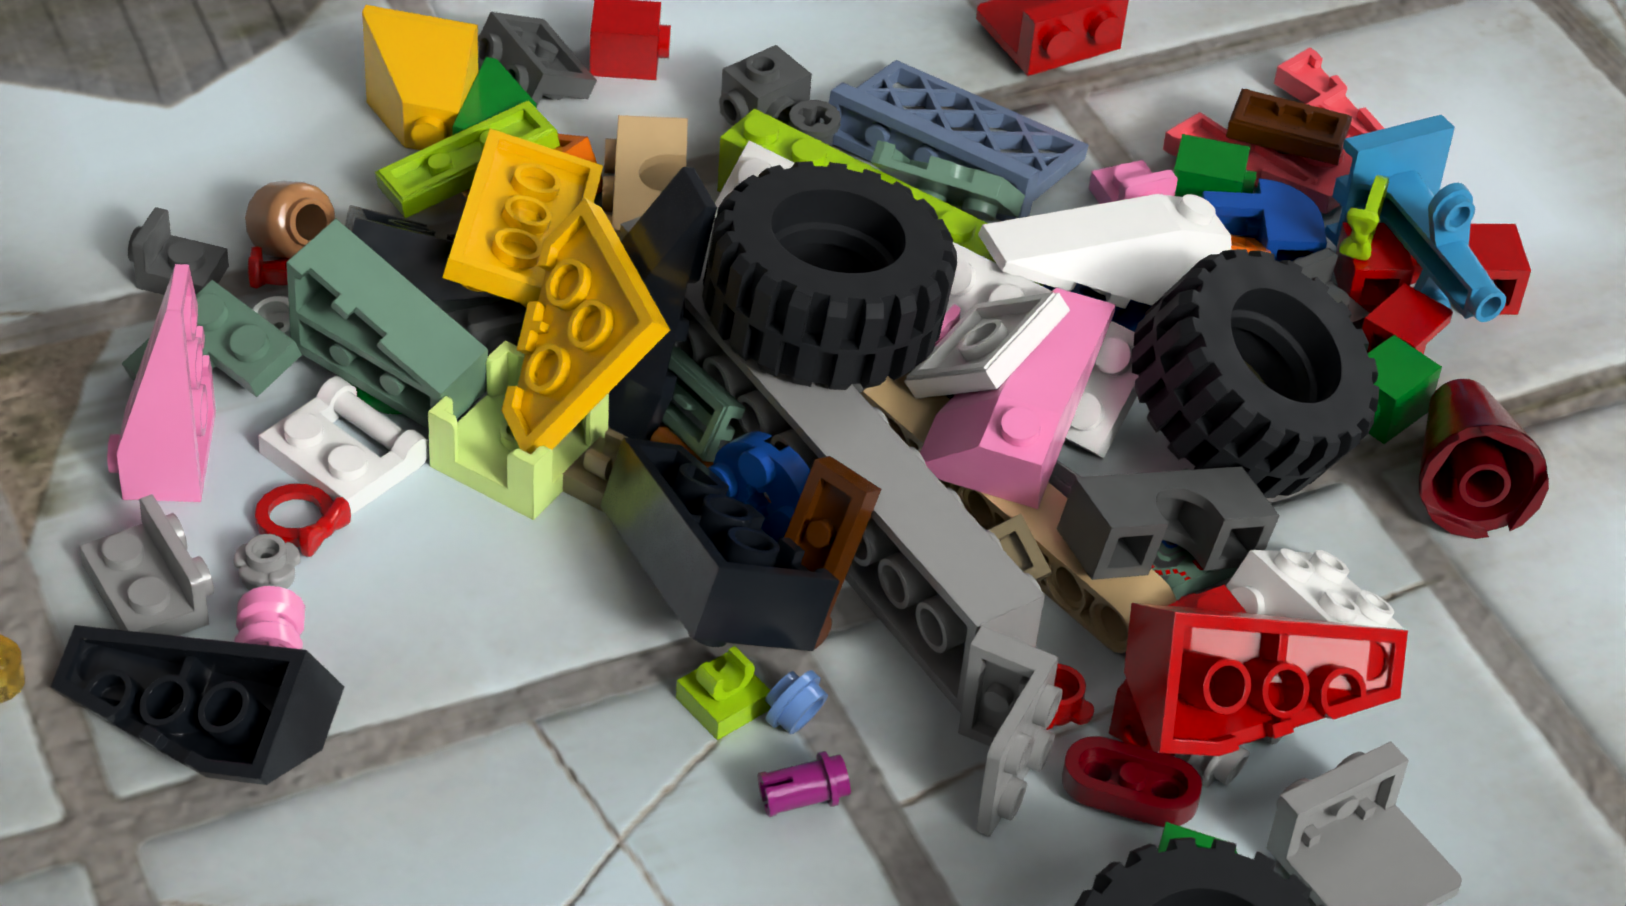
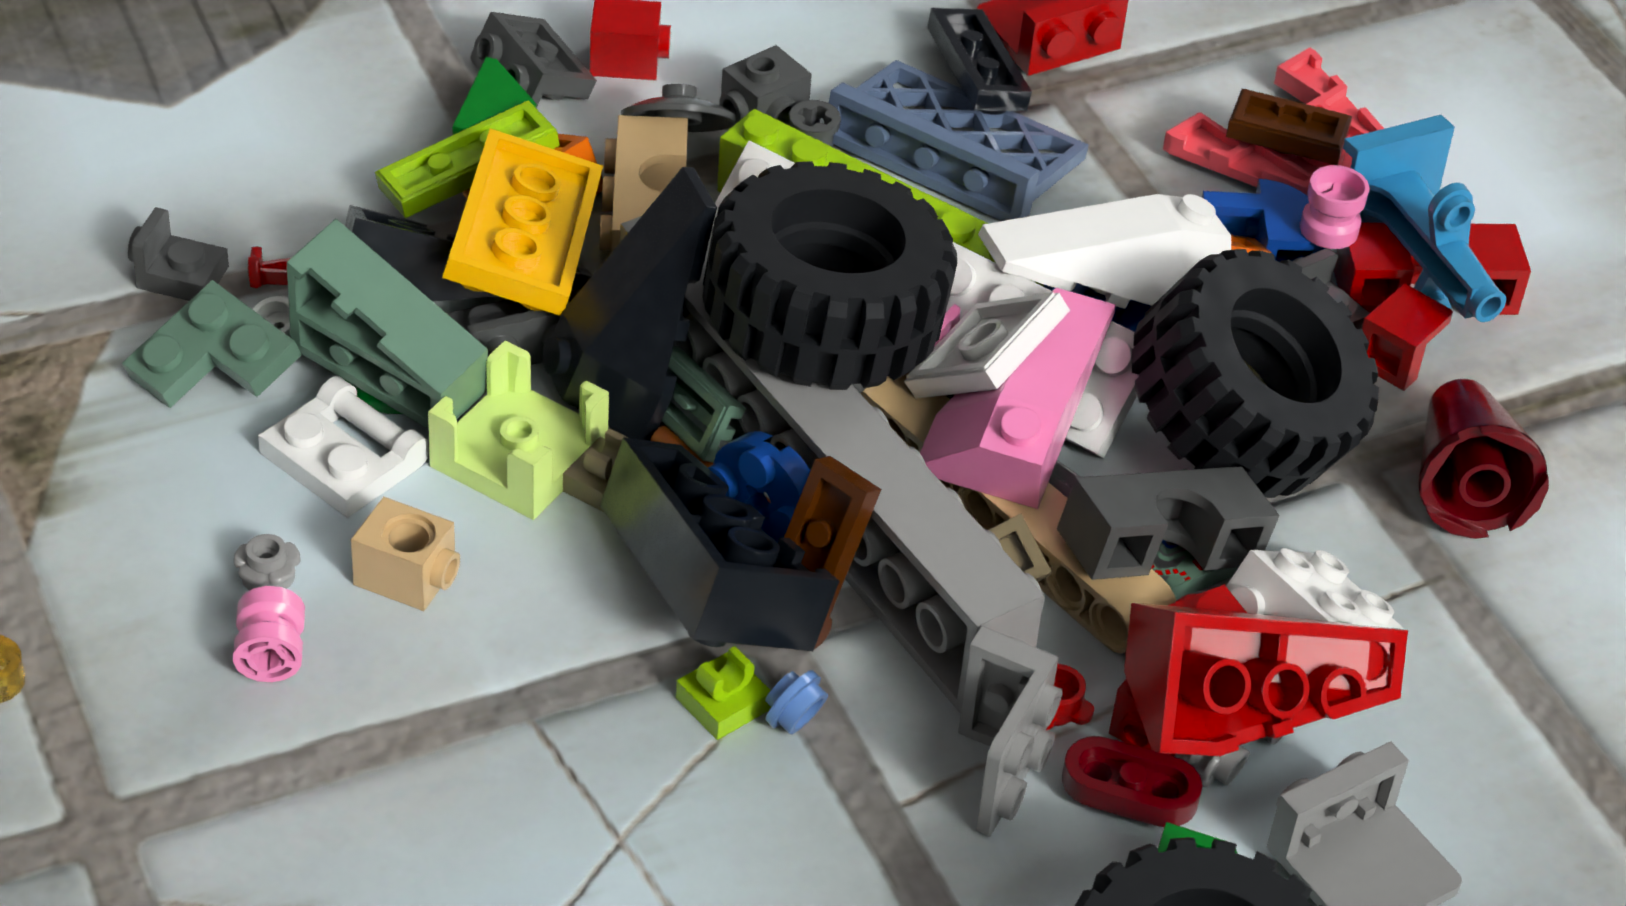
(149, 575): light grey bracket -> none
(170, 406): bright pink wedge -> none
(204, 701): black wedge -> none
(287, 217): medium nougat head -> none
(308, 538): red piece -> none
(404, 554): none -> tan brick
(417, 72): yellow slope -> none
(581, 332): yellow plate -> none
(681, 102): none -> dark grey dish
(804, 784): magenta pin -> none
(975, 190): sand green wing -> none
(979, 60): none -> black plate
(1130, 181): bright pink bracket -> none
(1212, 166): green brick -> none
(1334, 207): none -> bright pink wheel
(1364, 222): lime piece -> none
(1405, 387): green brick -> none

